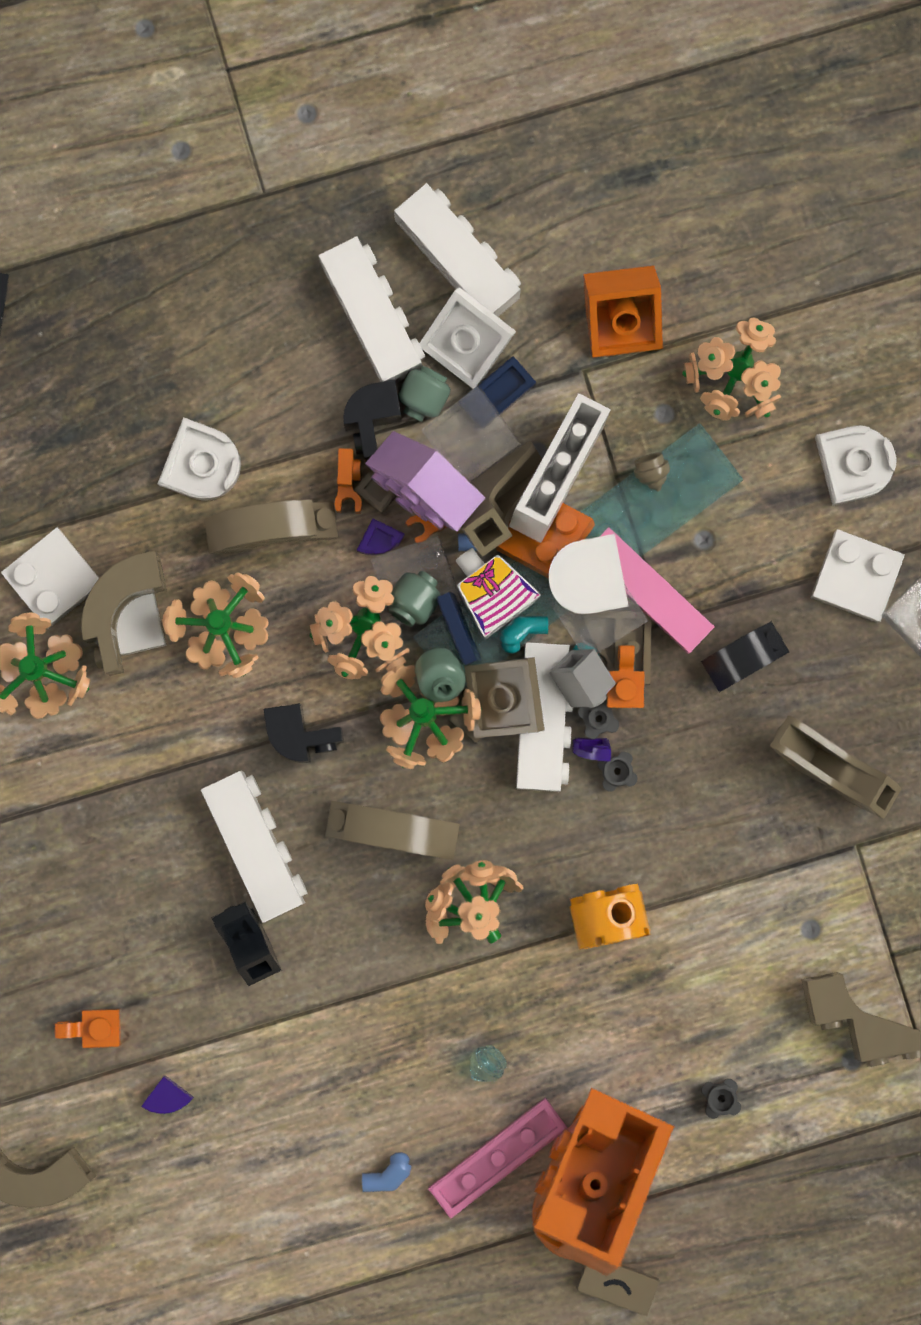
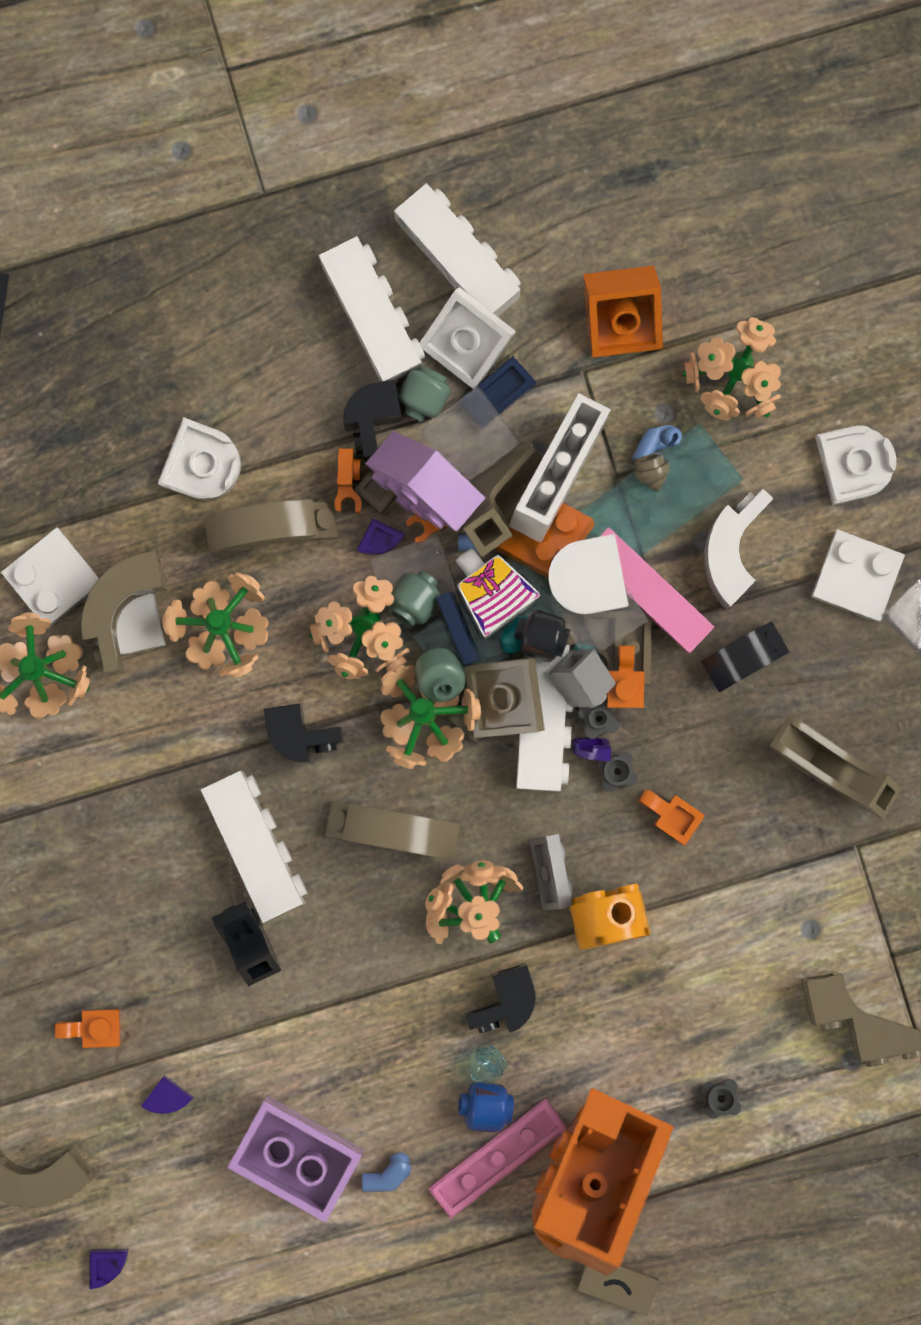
(105, 1266): none -> dark purple tile
(296, 1158): none -> lavender brick
(486, 1107): none -> blue head
(515, 1005): none -> black brick
(542, 635): none -> black head
(550, 871): none -> light grey plate
(657, 439): none -> medium blue arm
(675, 818): none -> orange plate
(721, 554): none -> white arch

